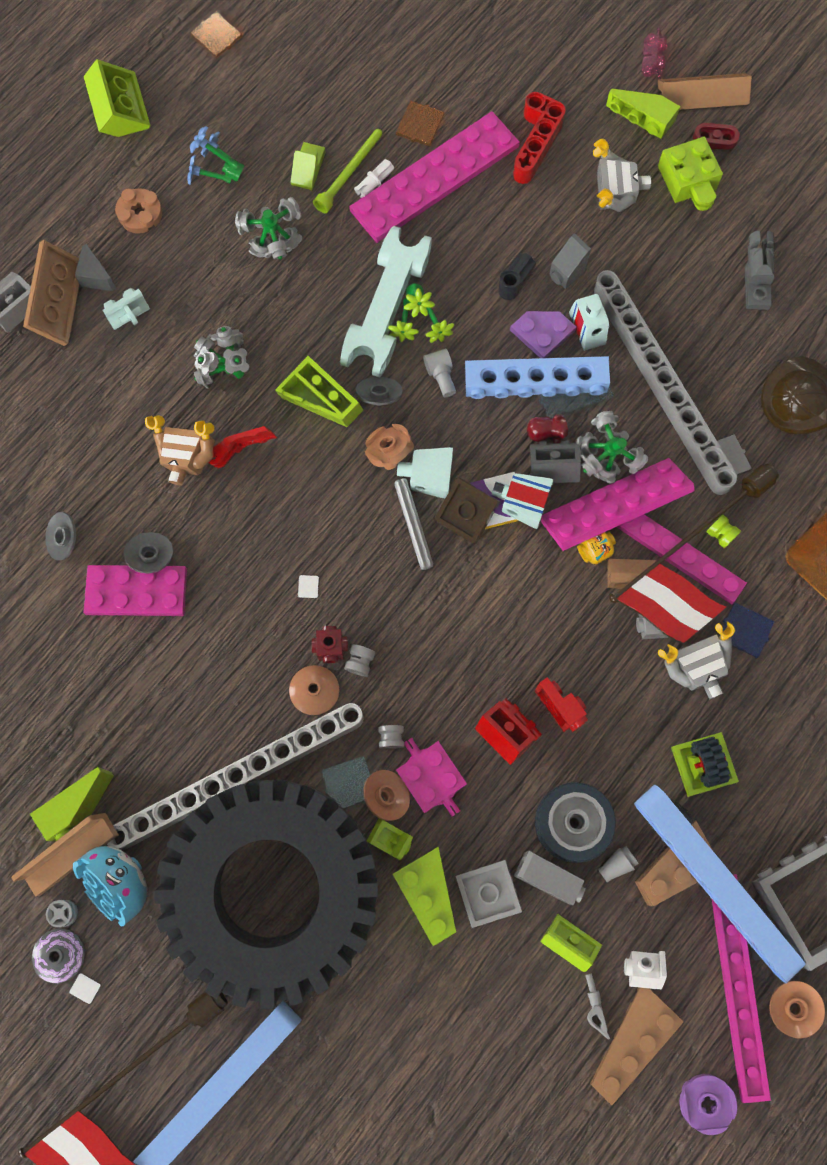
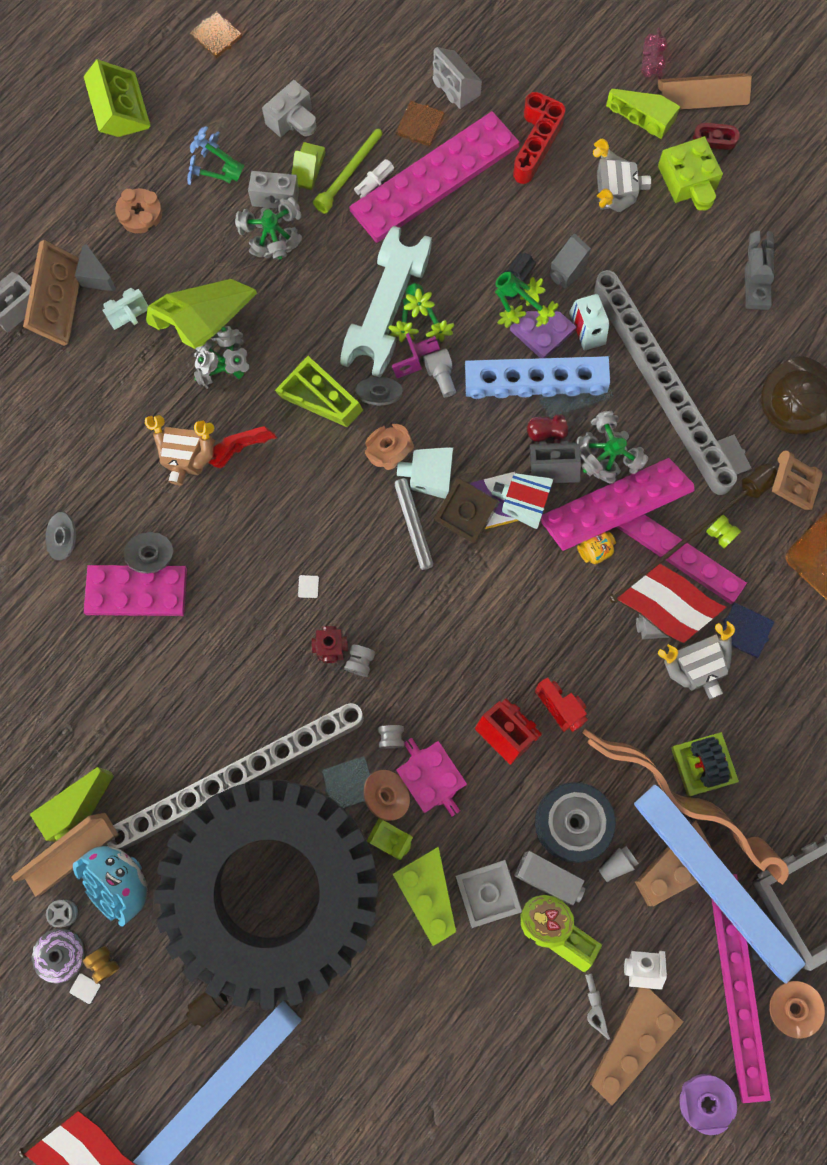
(100, 964): none -> pearl gold wheel
(200, 310): none -> lime wedge
(269, 188): none -> light grey brick
(290, 111): none -> light grey brick
(317, 702): nougat dish -> none
(418, 350): none -> magenta bracket
(455, 77): none -> light grey slope
(510, 286): none -> plant
(547, 921): none -> tile
(625, 570): medium nougat panel -> none
(755, 847): none -> nougat flag
(794, 487): none -> medium nougat plate

